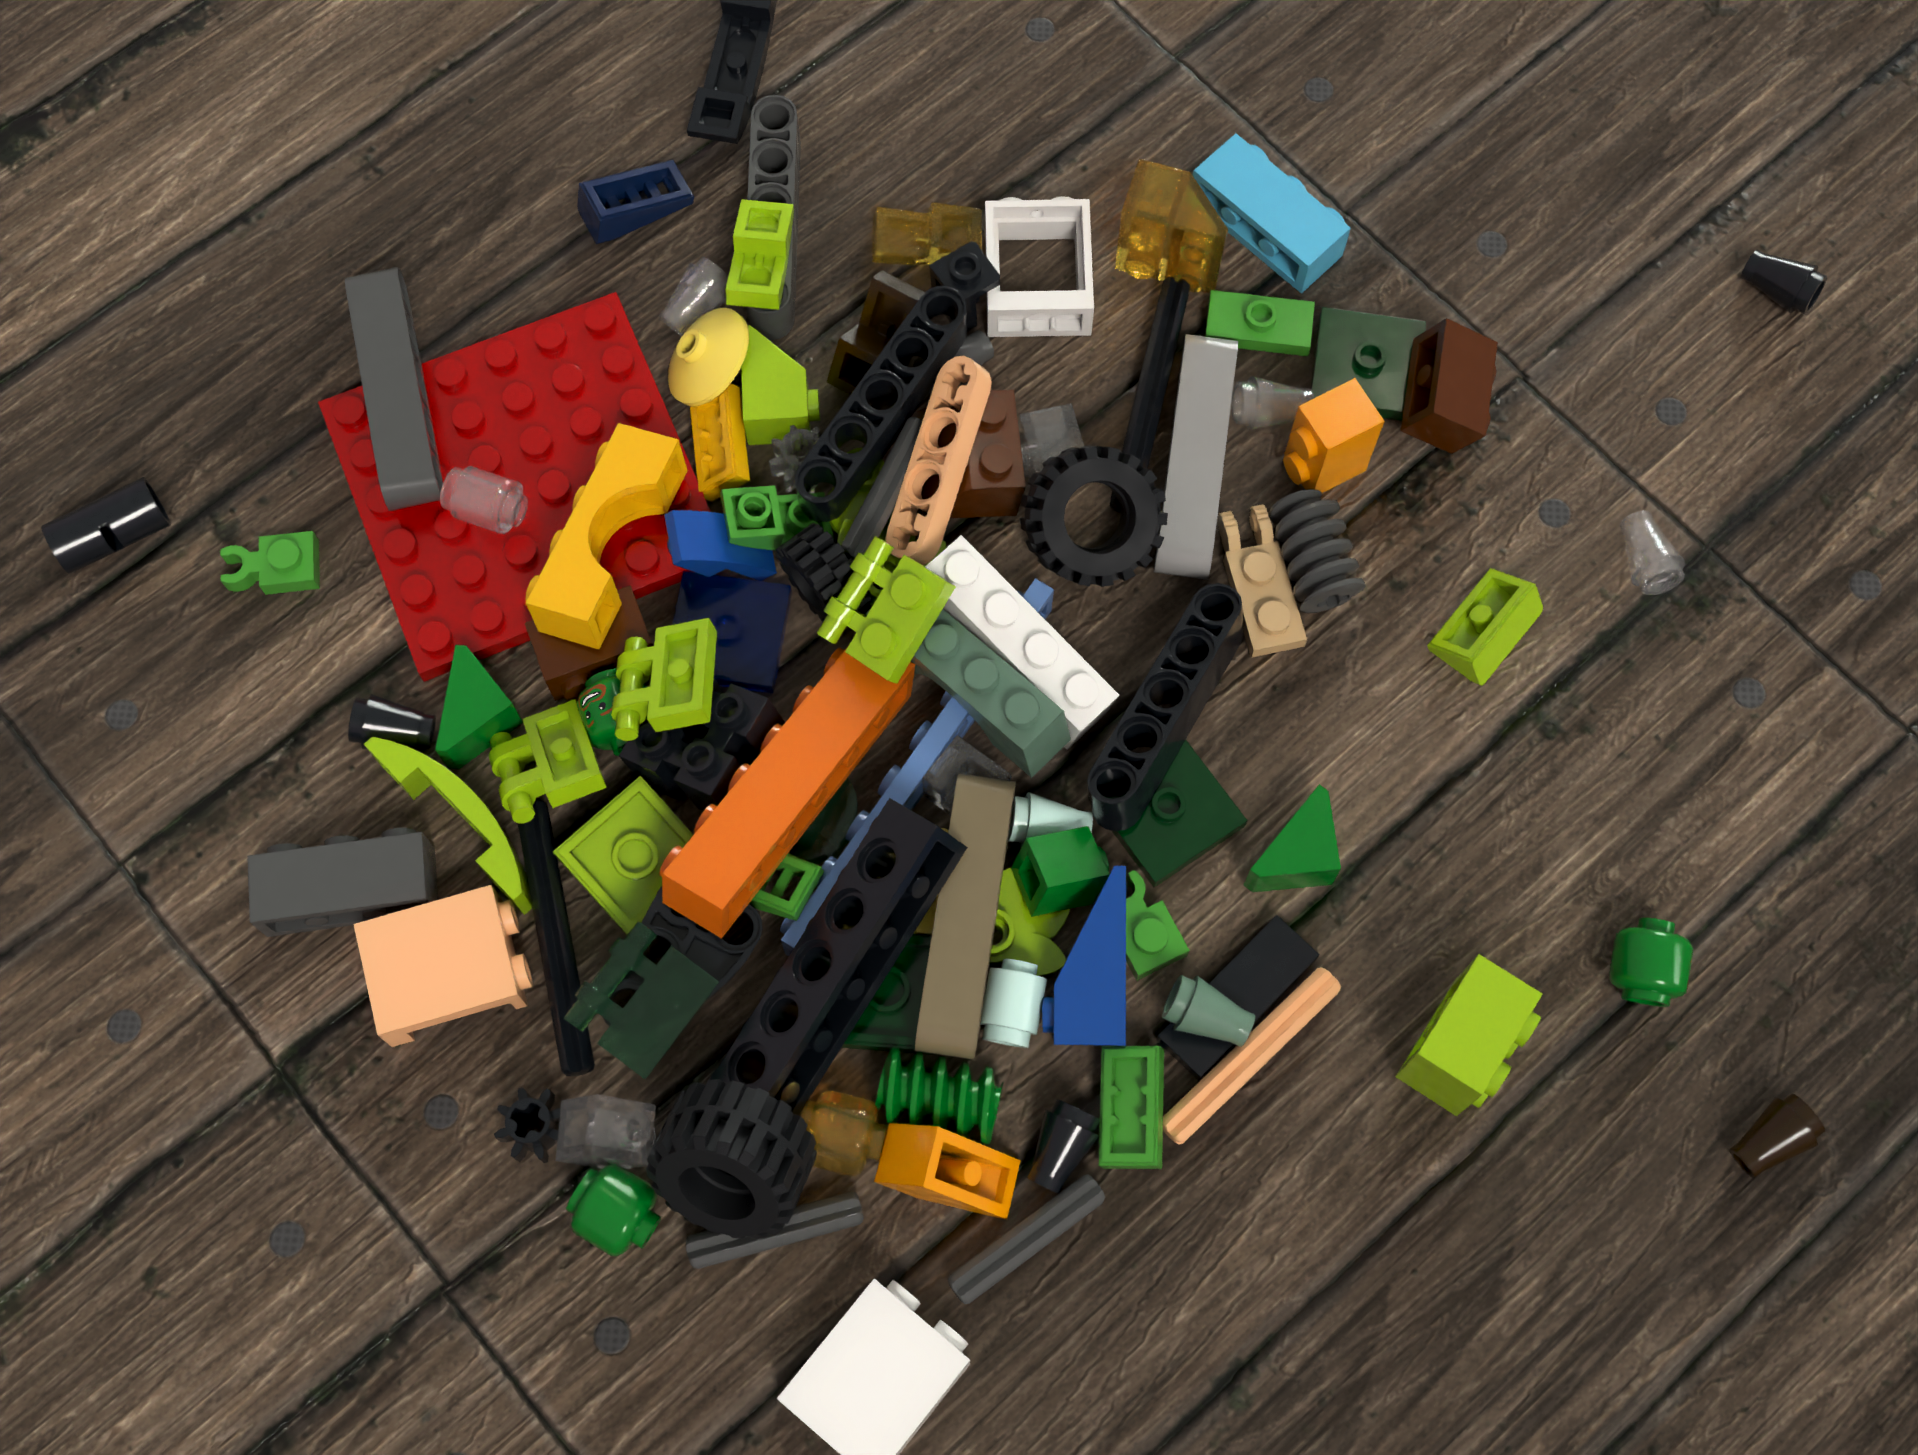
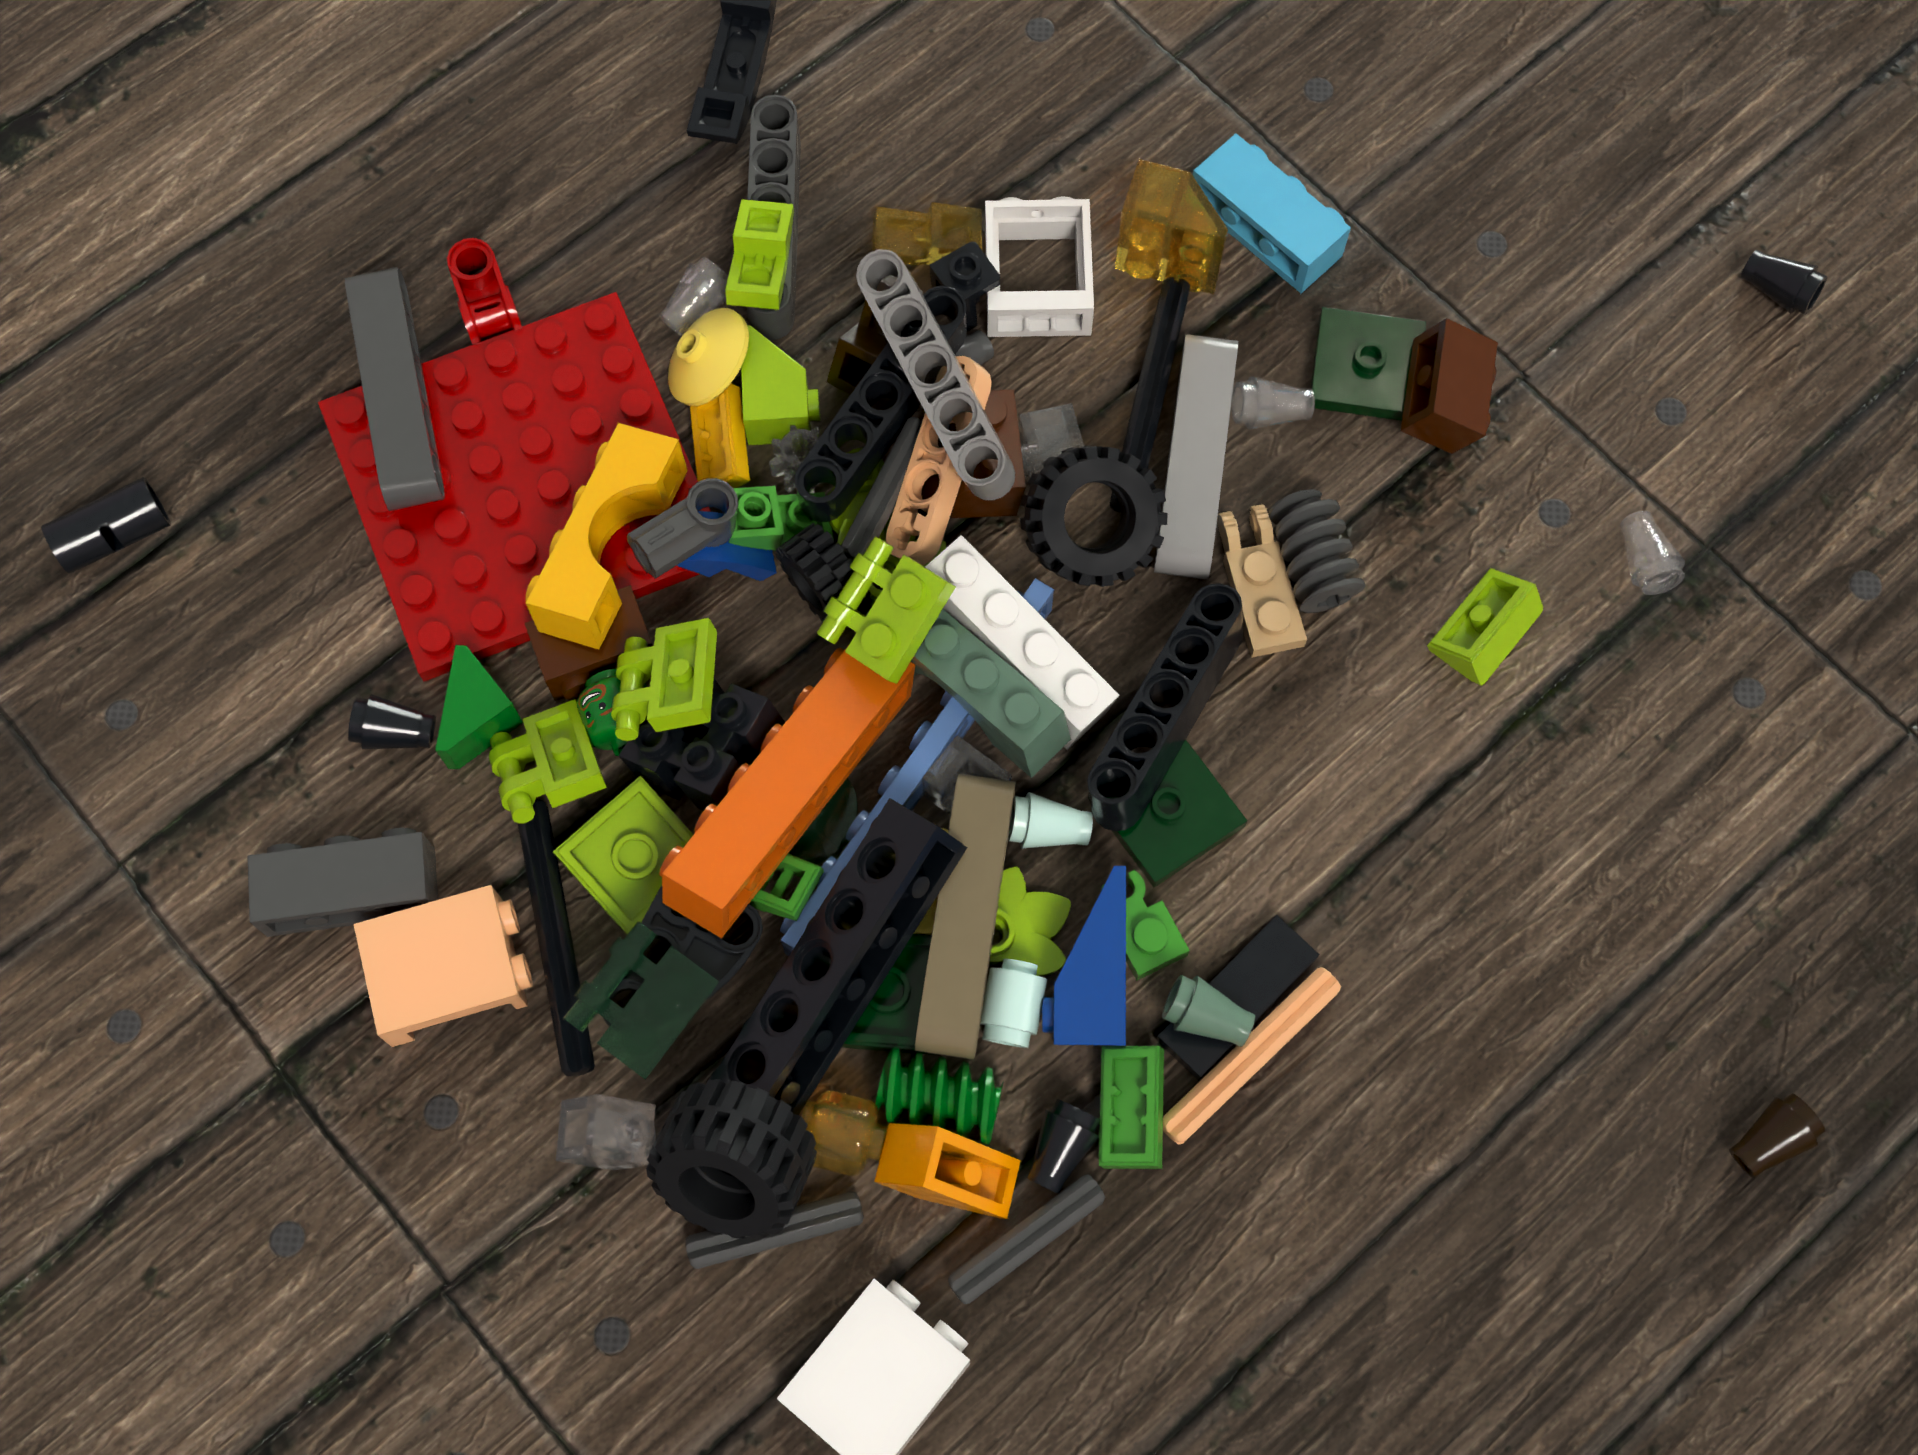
(281, 564): bright green plate -> none
(417, 772): lime slope -> none
(483, 297): none -> red piece
(484, 499): clear brick -> none
(532, 1109): black gear -> none
(613, 1209): green head -> none
(622, 219): dark blue slope -> none
(682, 530): none -> dark grey piece
(748, 624): clear blue plate -> none
(920, 354): none -> light grey beam
(1060, 871): green brick -> none
(1261, 322): bright green plate -> none
(1302, 852): green slope -> none
(1332, 438): light orange brick -> none
(1469, 1037): lime brick -> none
(1651, 963): green head -> none

